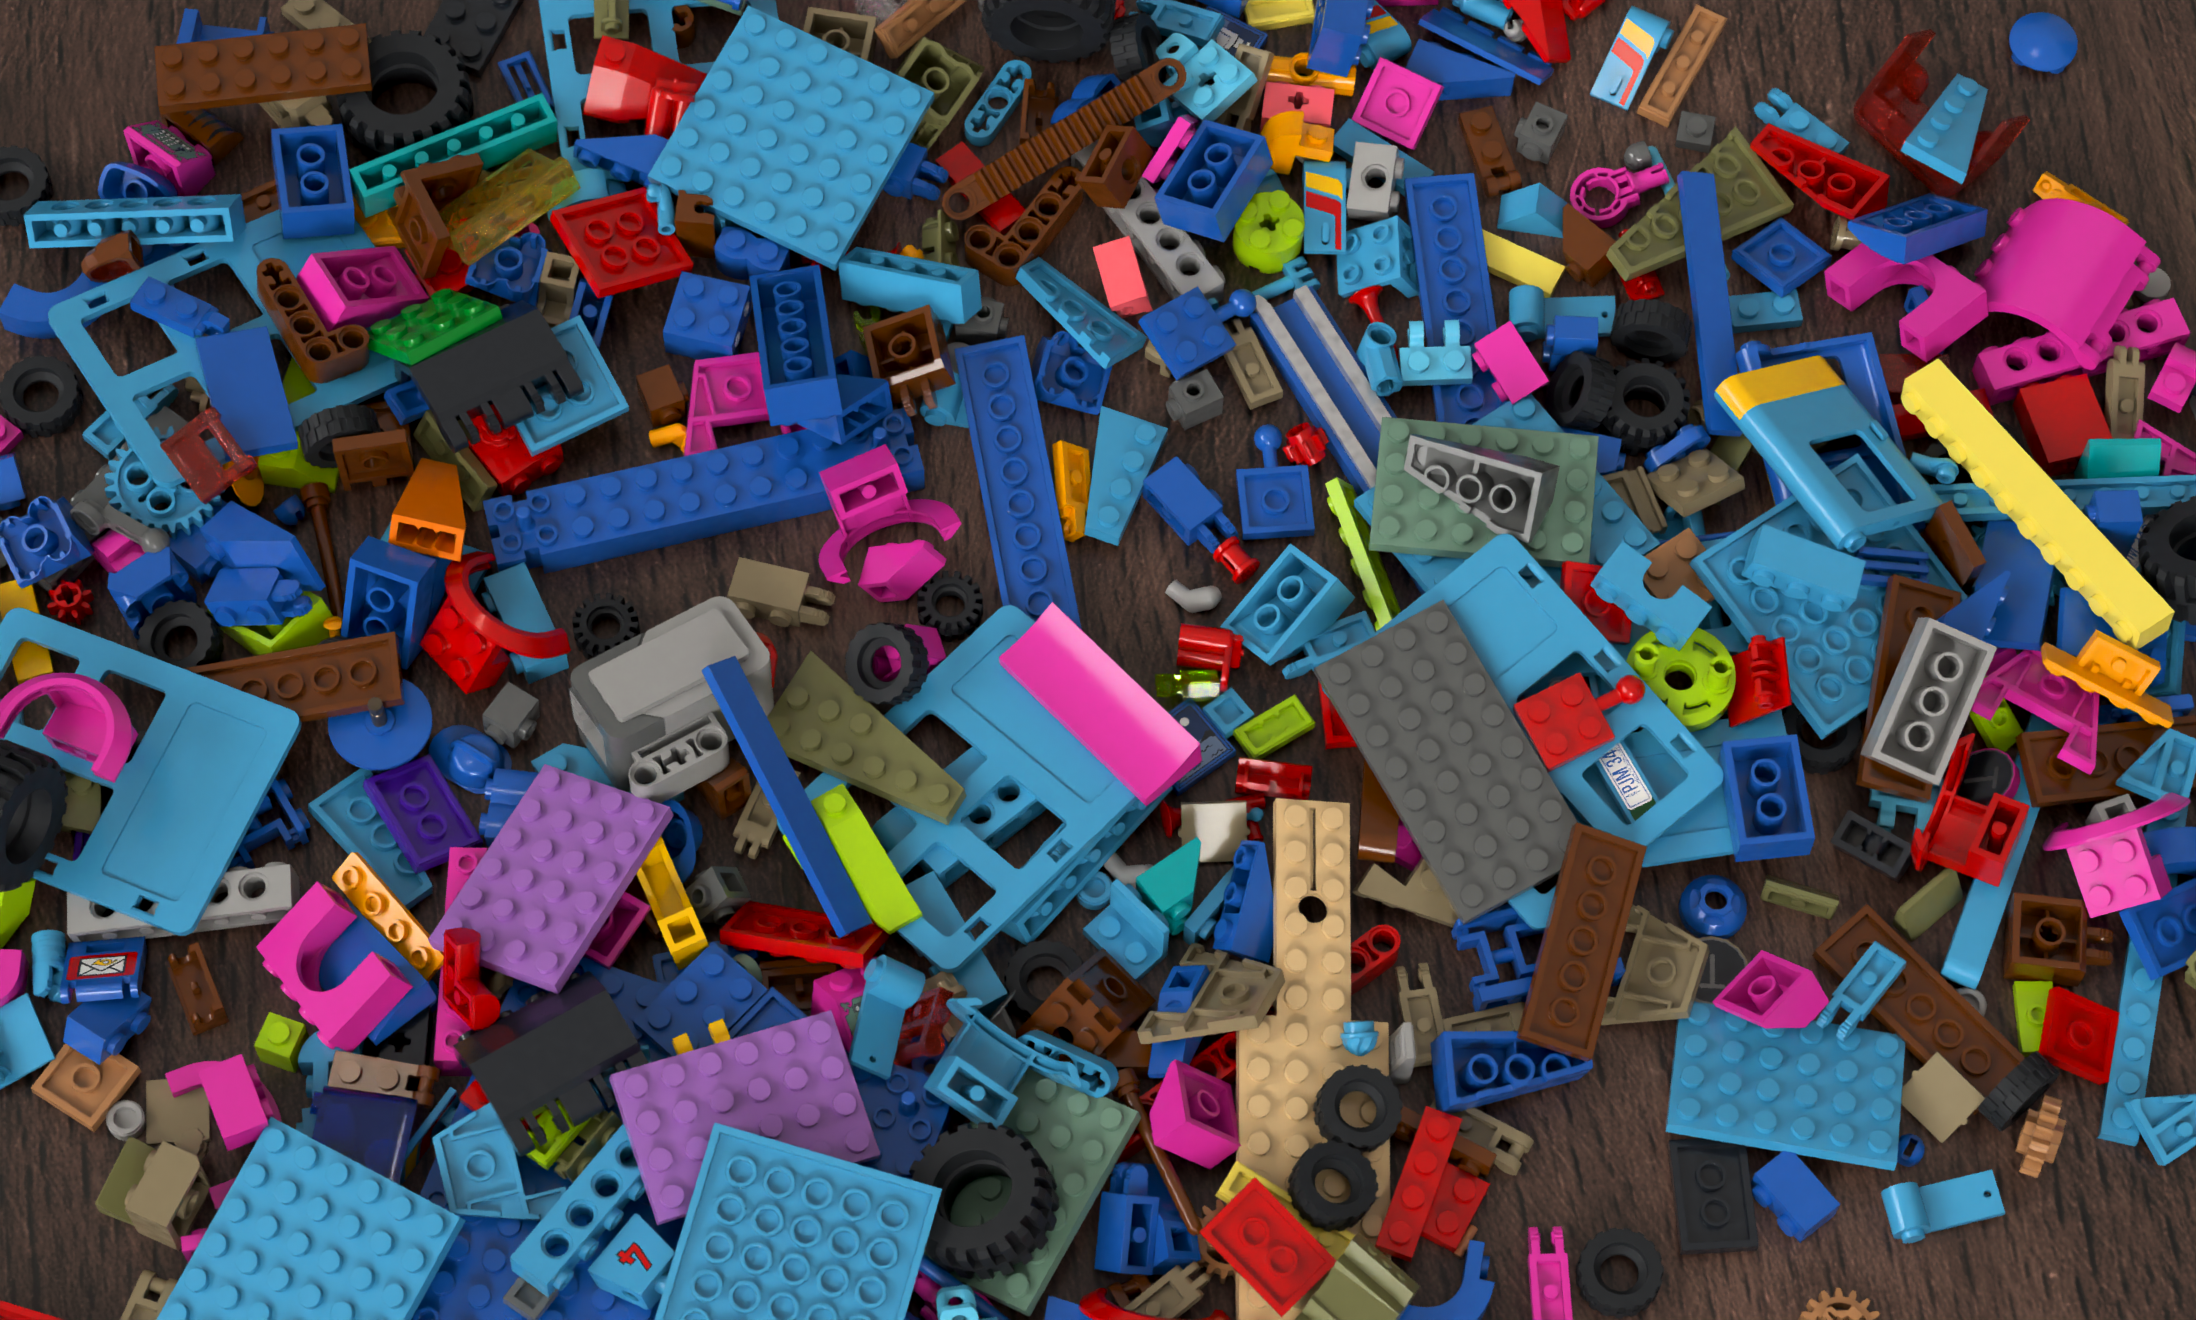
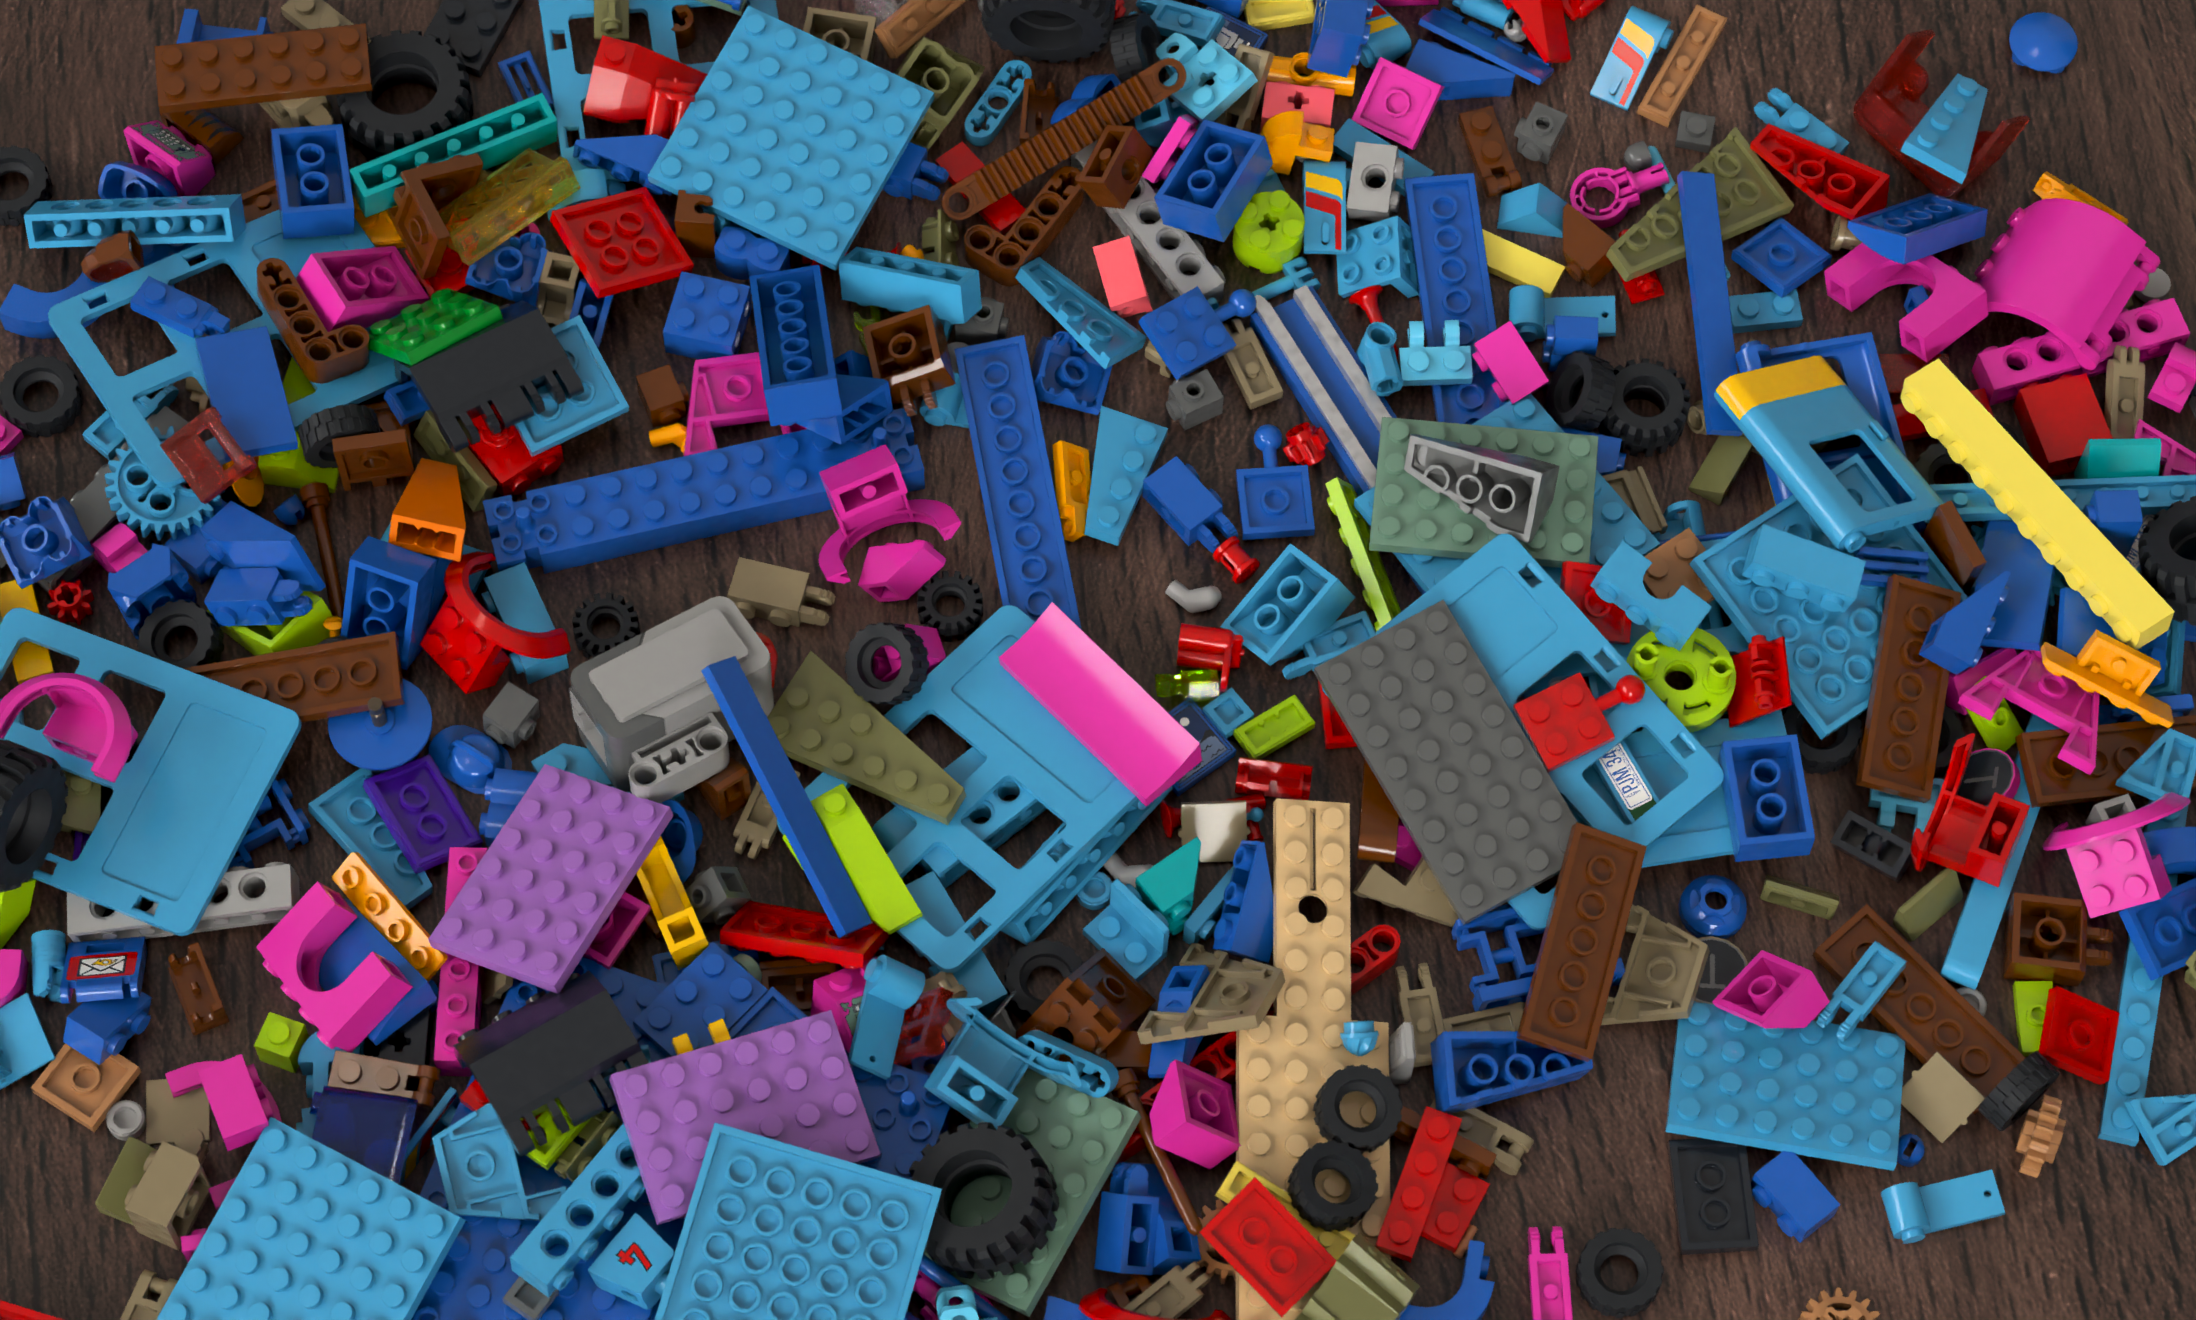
(94, 519): dark grey piece -> none
(462, 981): red brick -> none
(665, 207): dark azure arm -> none
(1651, 330): black tyre -> none
(1686, 440): blue plate -> none
(1695, 482): dark tan plate -> none
(1928, 700): light grey brick -> none
(1941, 468): dark azure arm -> none

